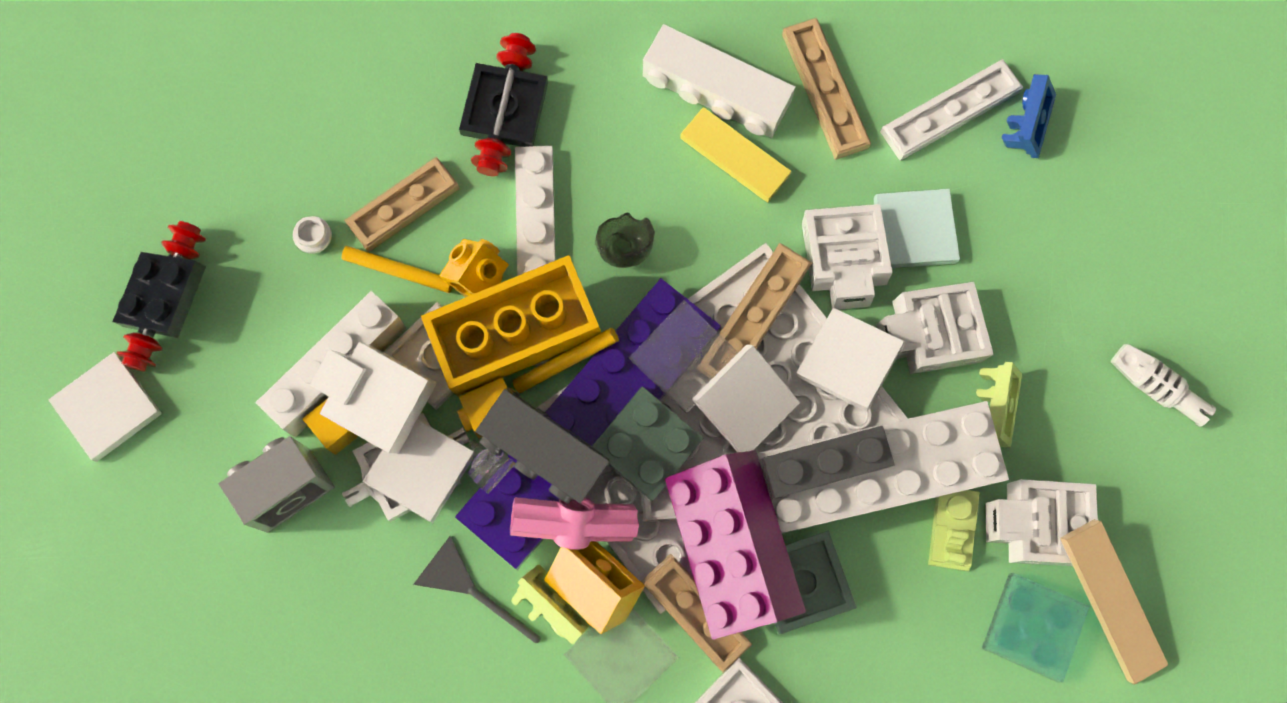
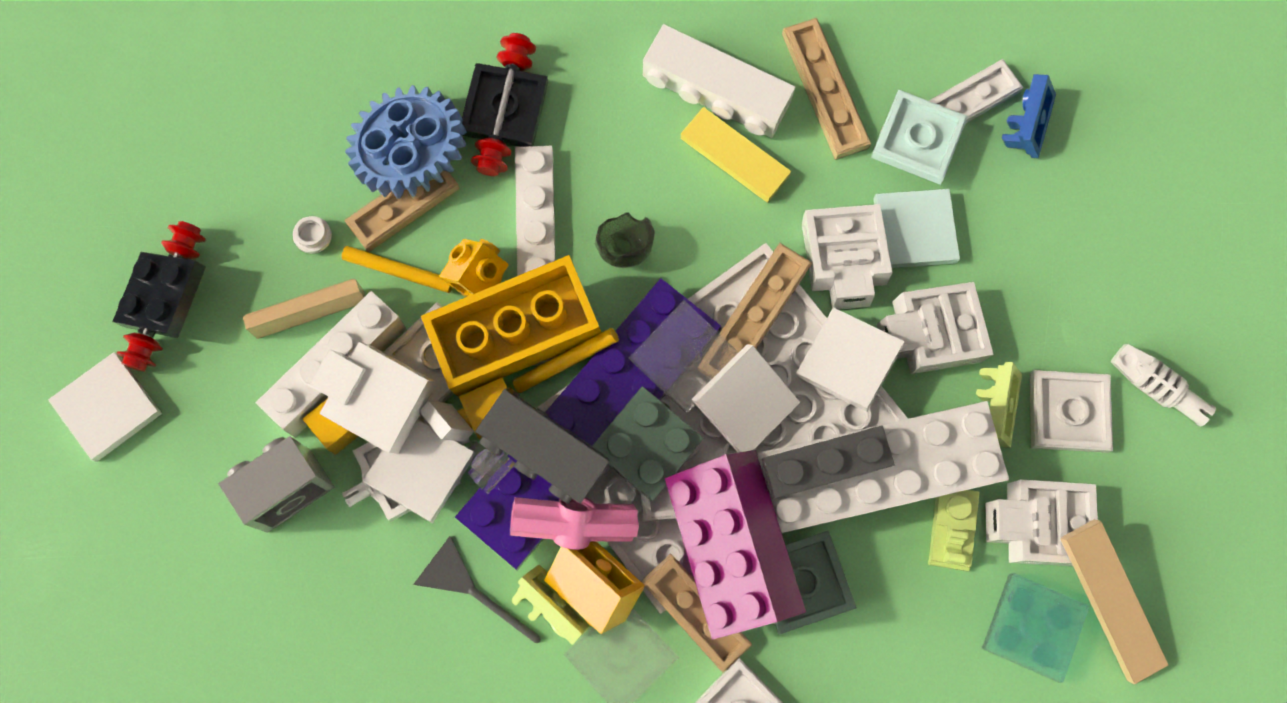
(304, 308): none -> tan tile
(406, 141): none -> medium blue gear
(446, 421): none -> white tile
(919, 137): none -> light aqua tile
(1071, 411): none -> white tile

